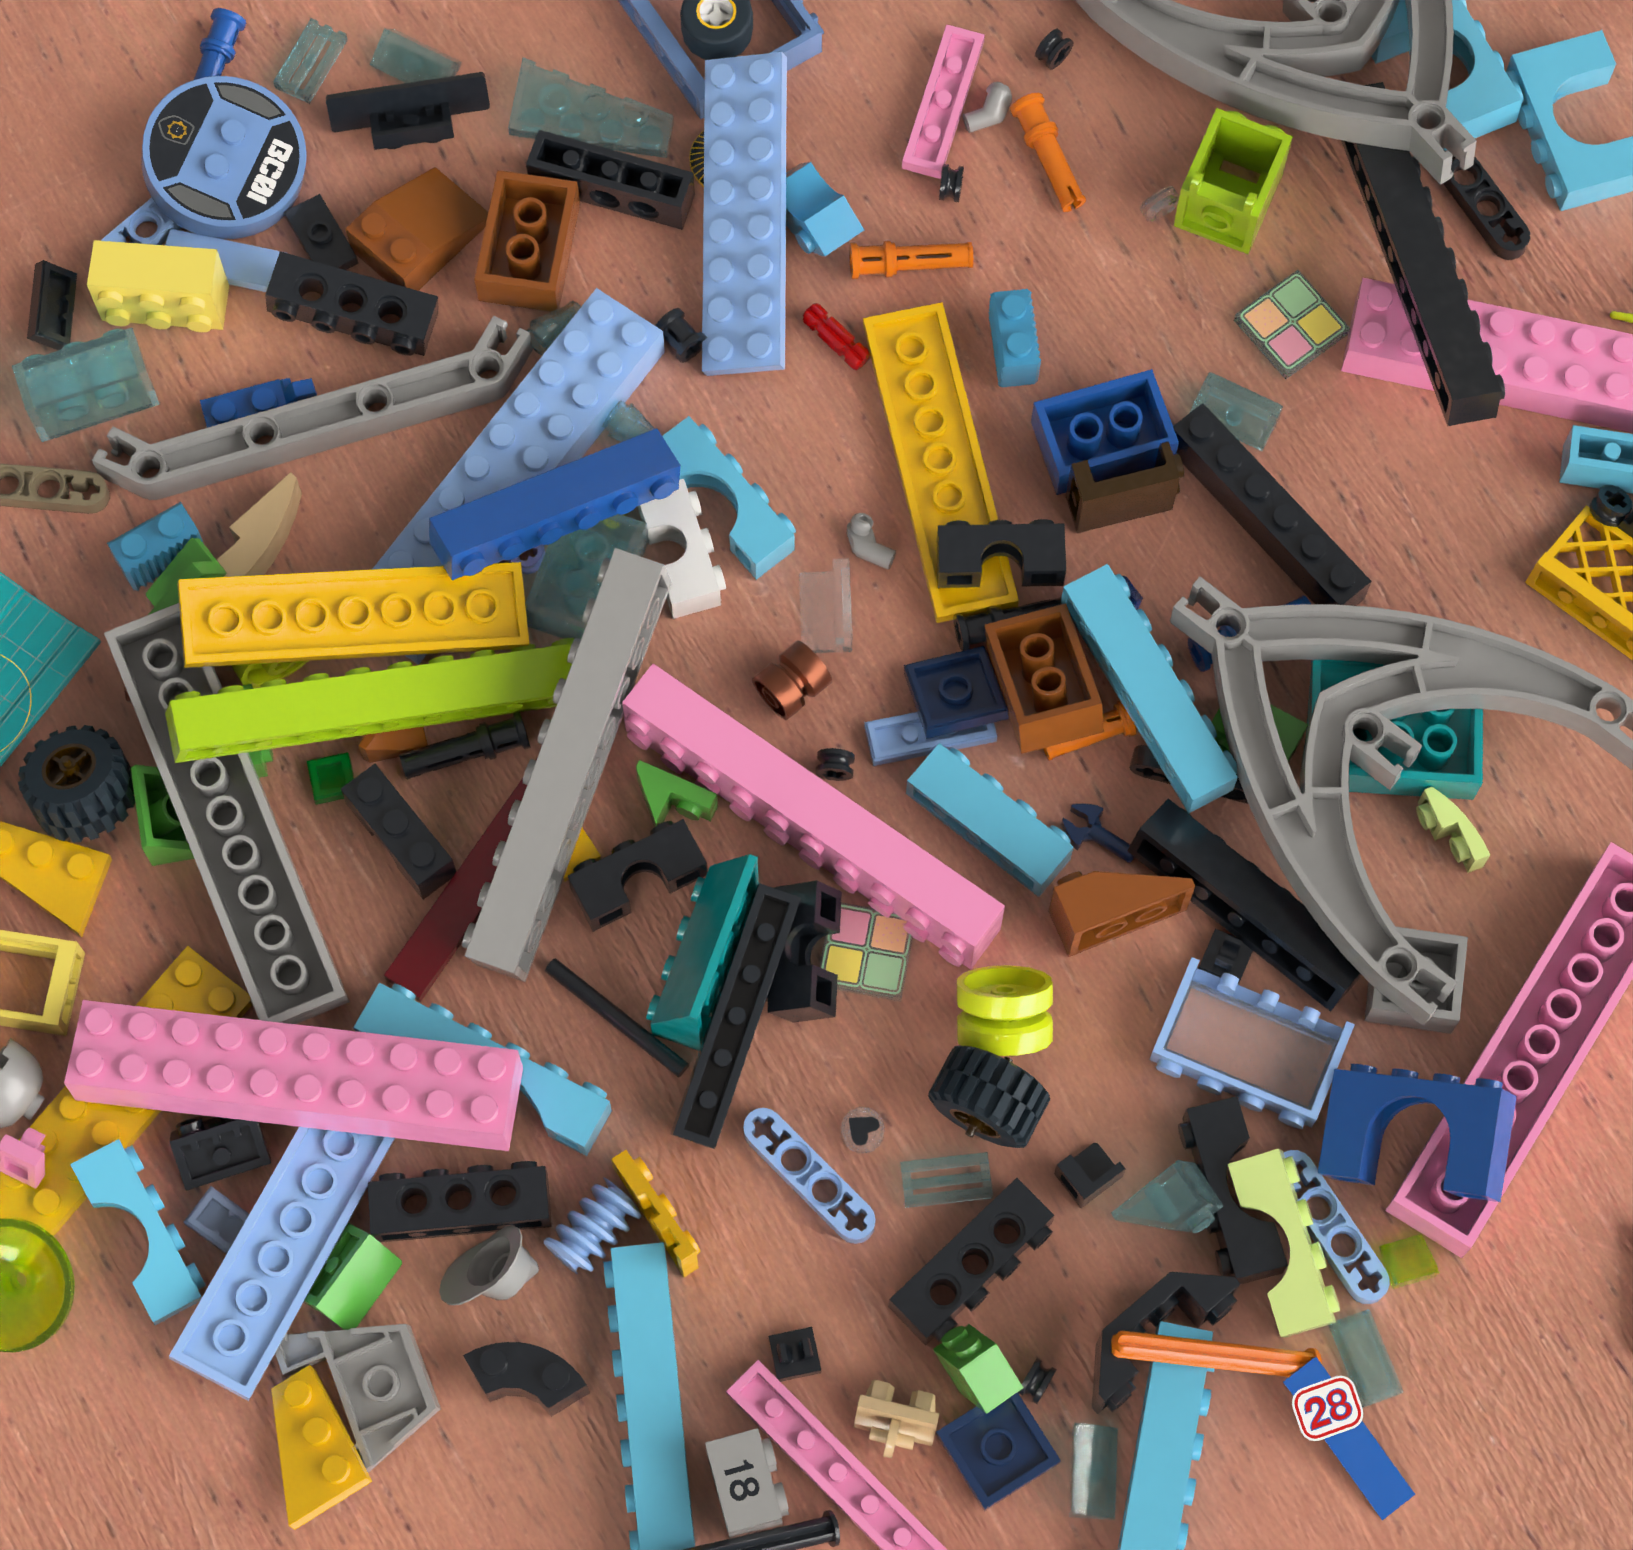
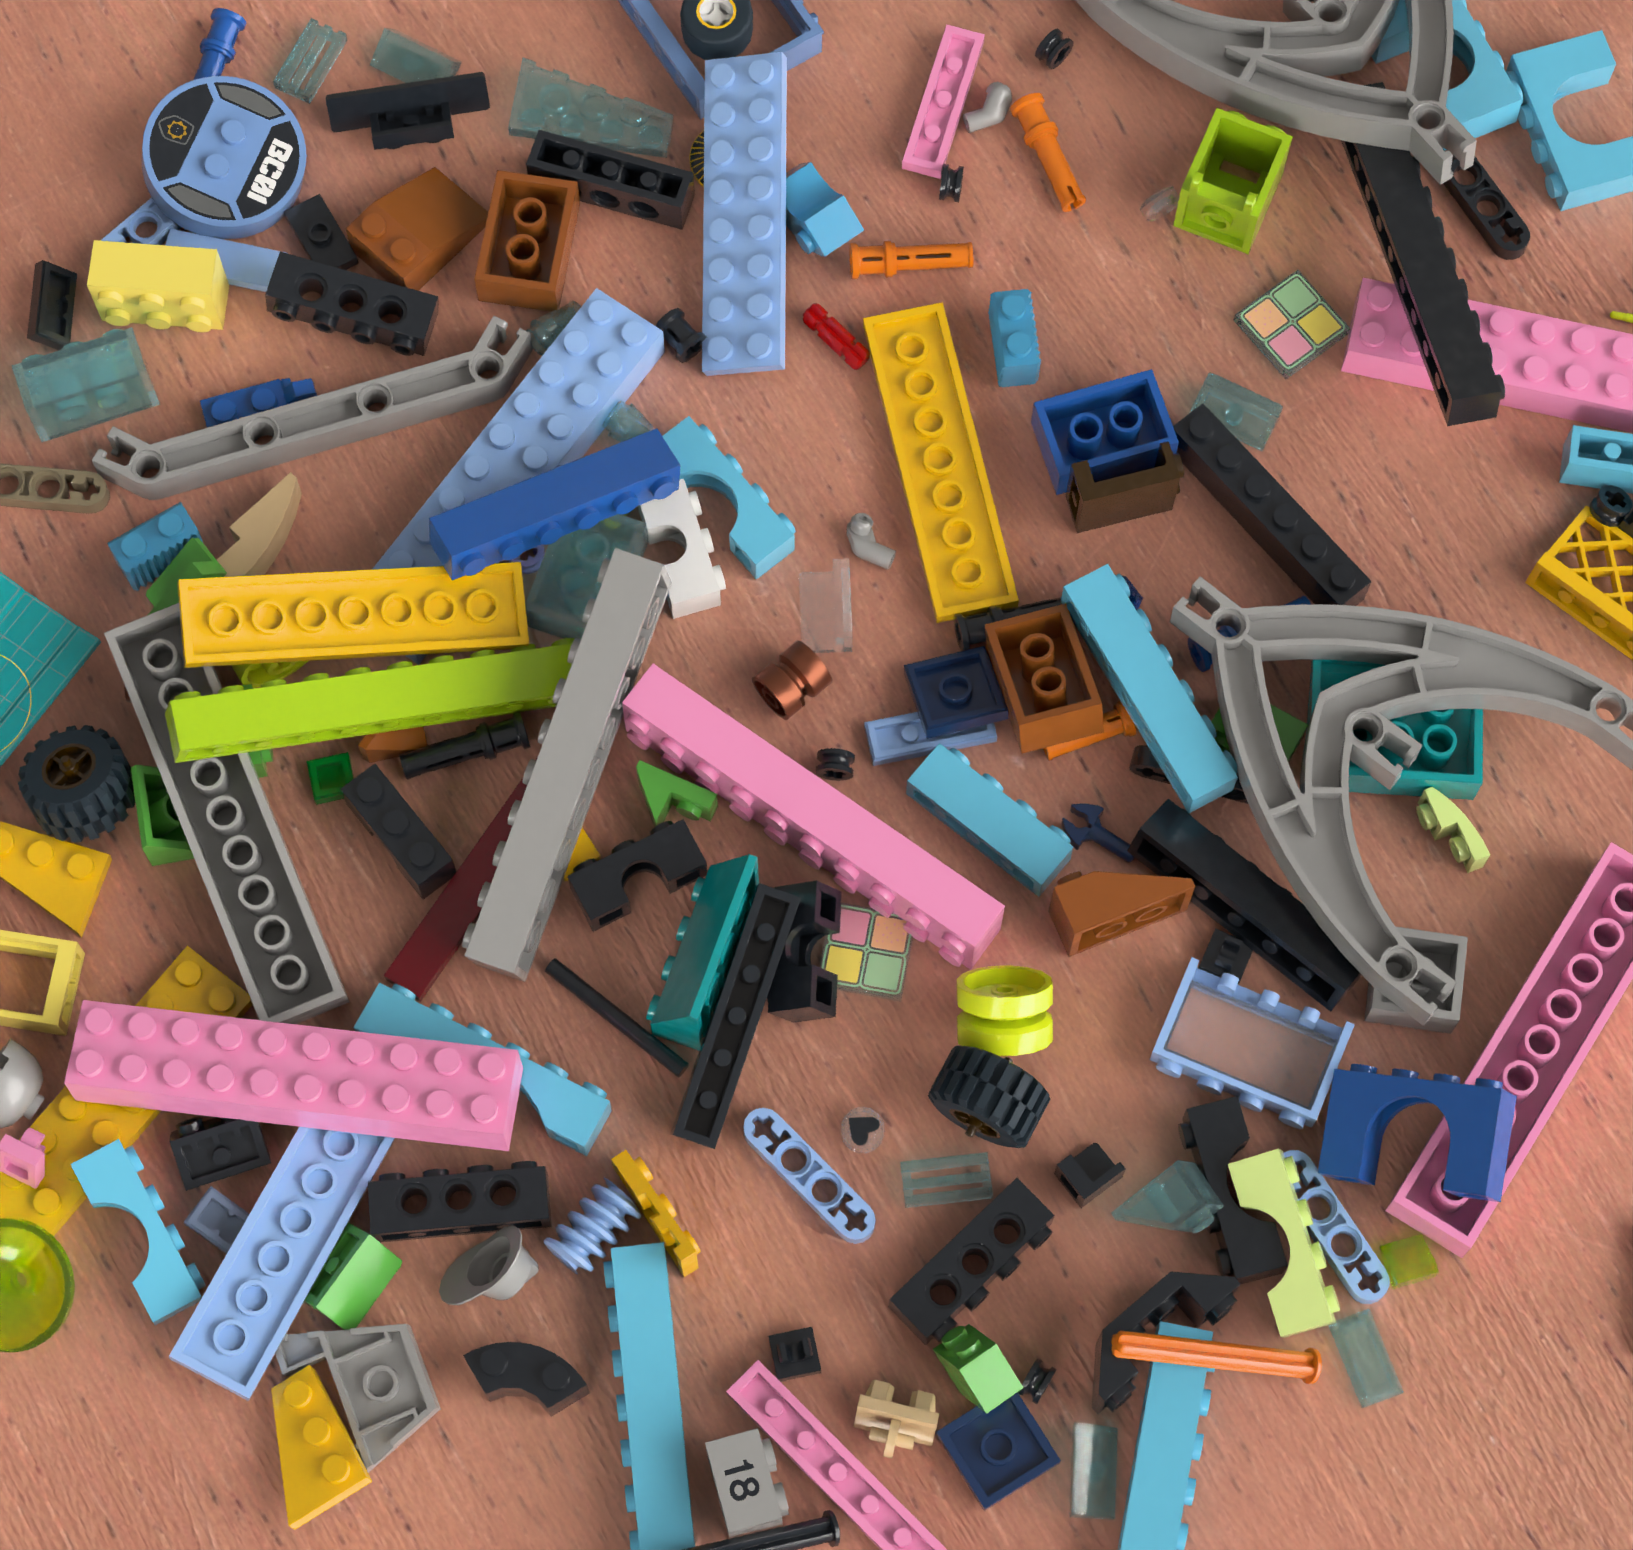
(1033, 546): black arch -> none
(1332, 1412): blue sticker -> none

